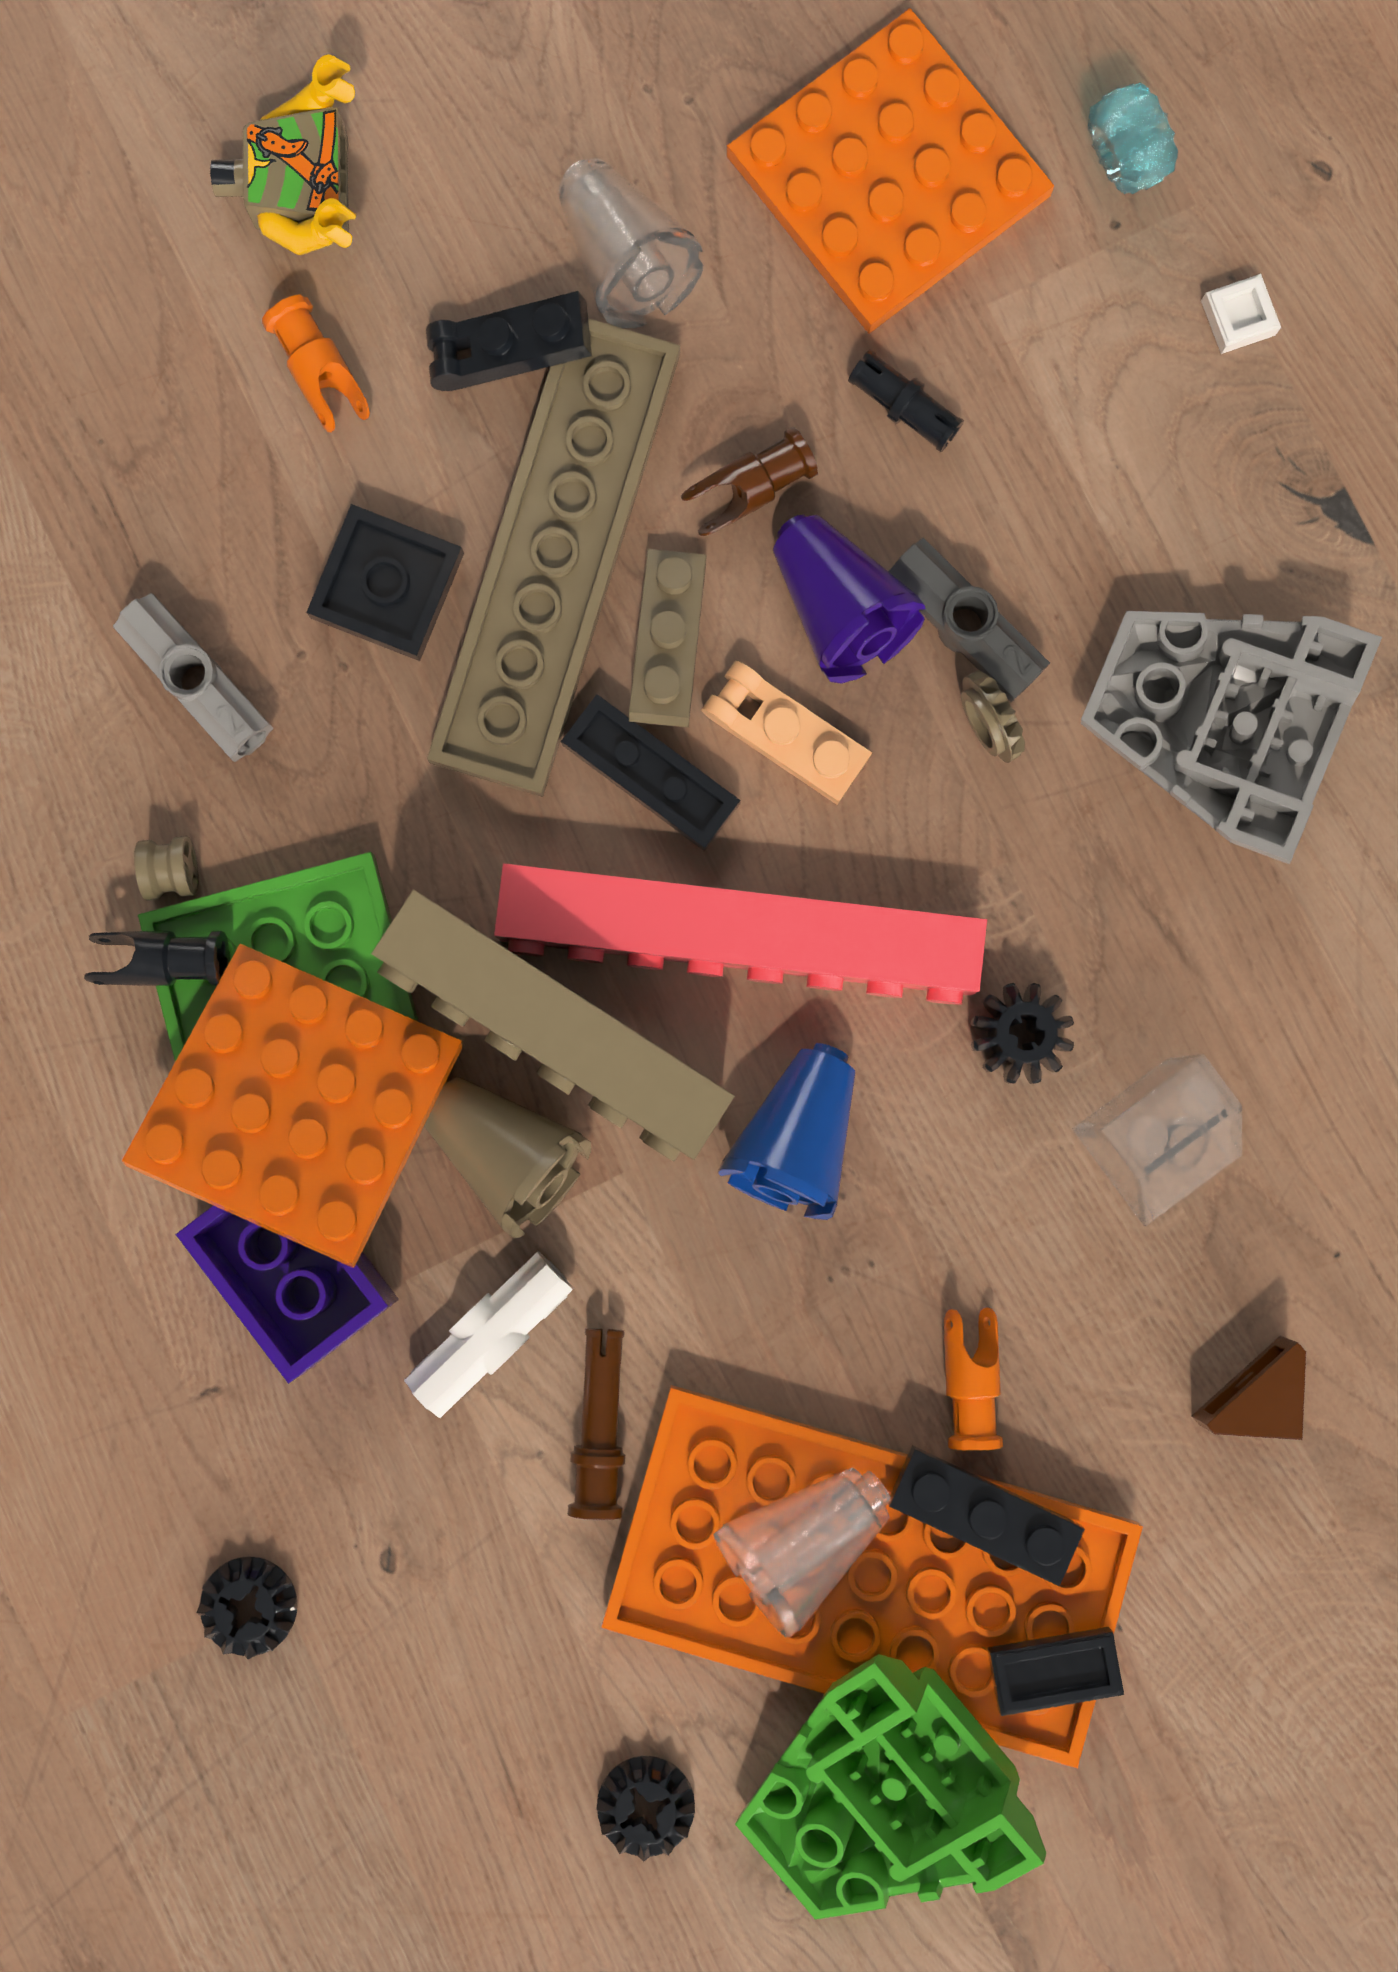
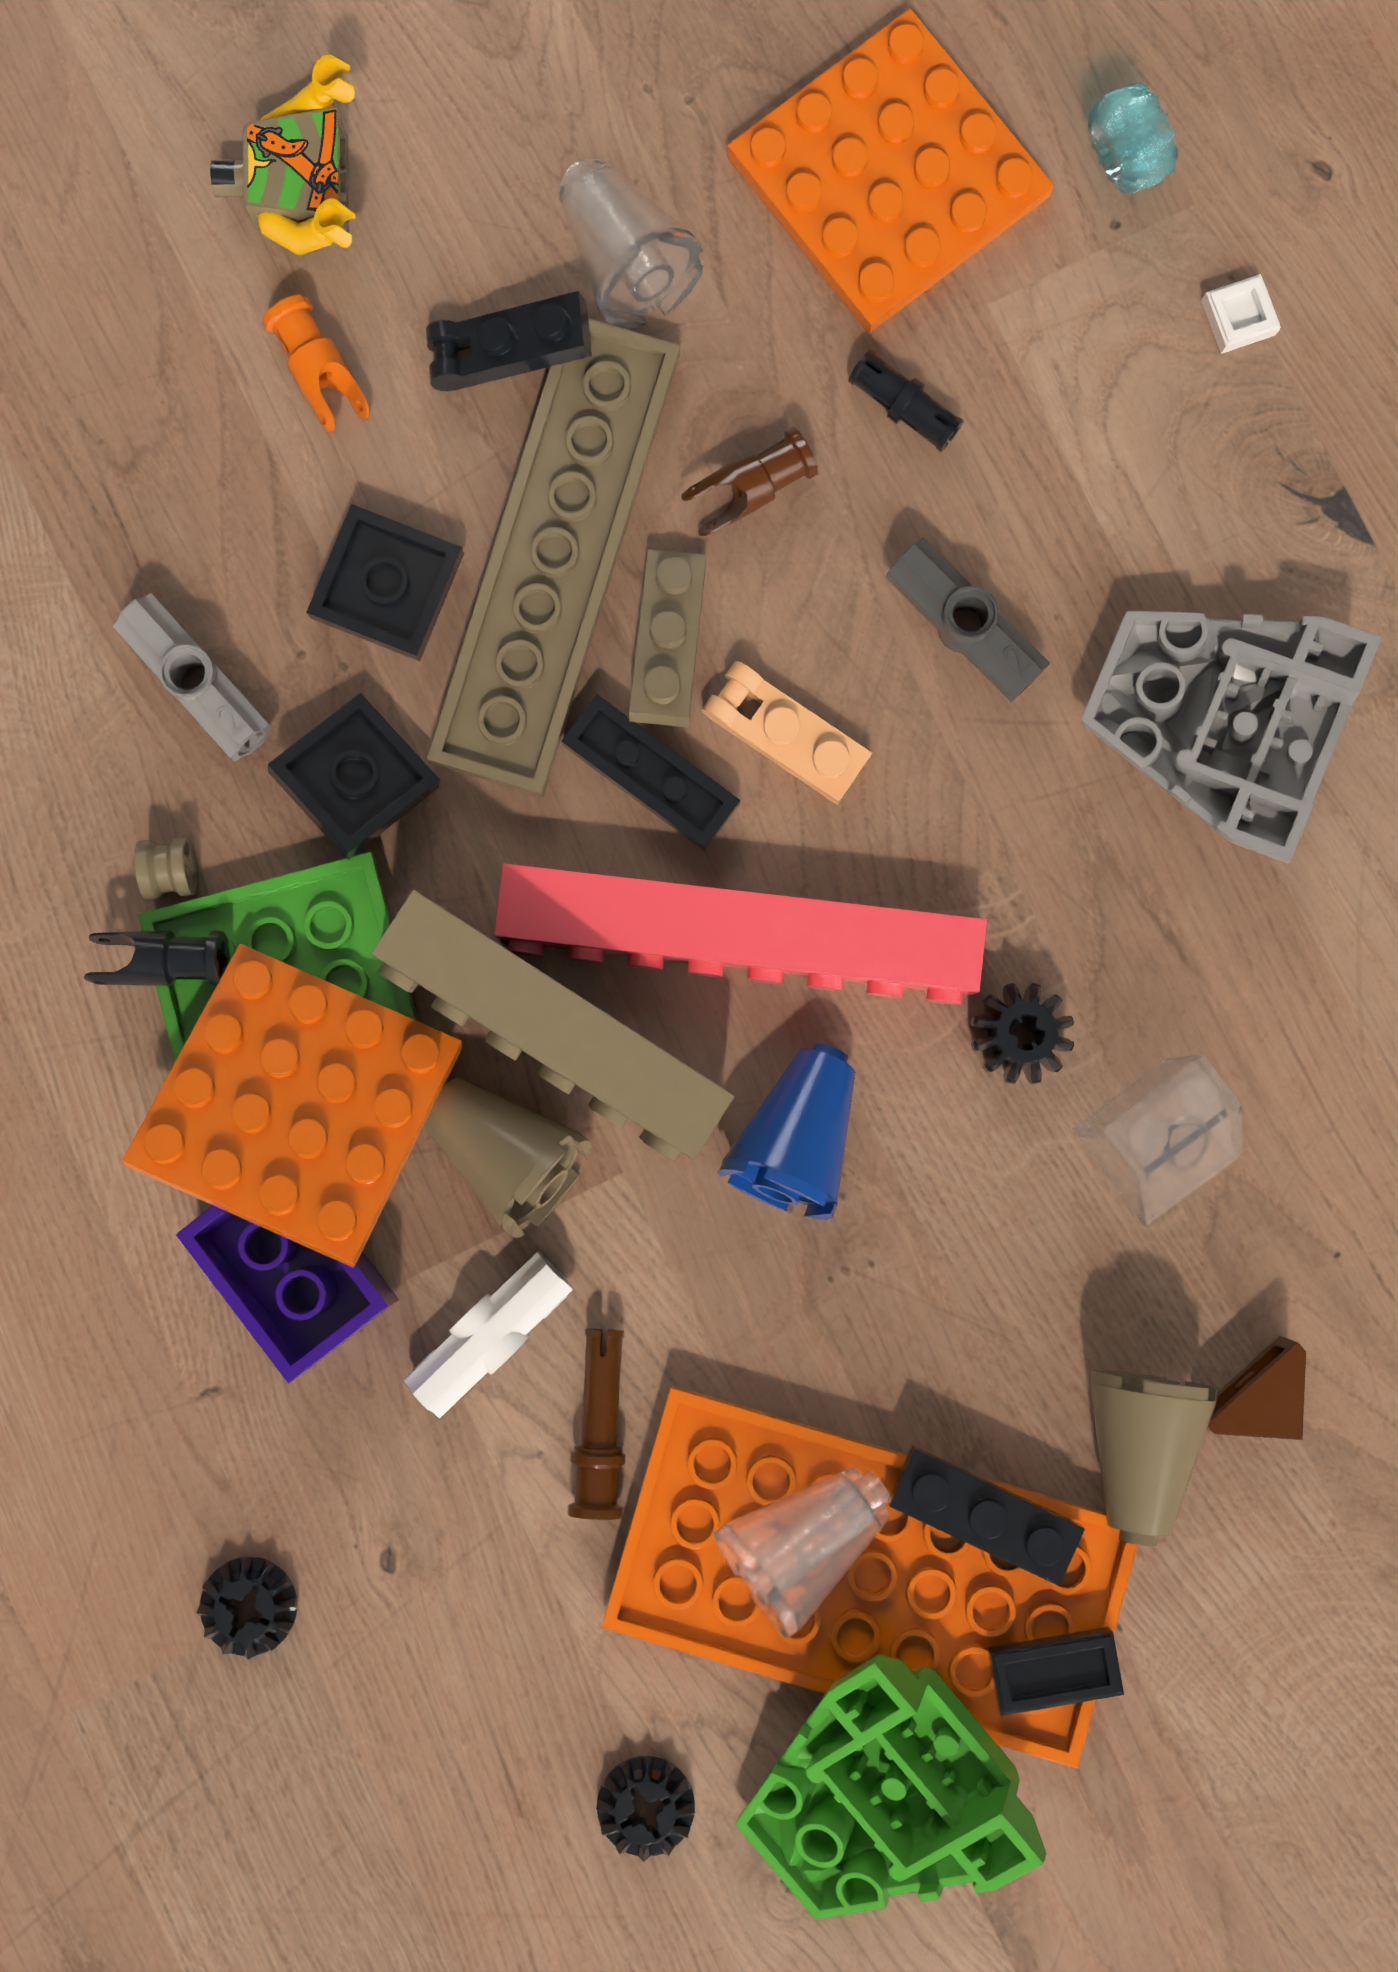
(353, 776): none -> black plate
(844, 598): dark purple cone -> none
(973, 1382): orange piece -> none
(992, 717): dark tan gear -> none
(1147, 1448): none -> dark tan cone

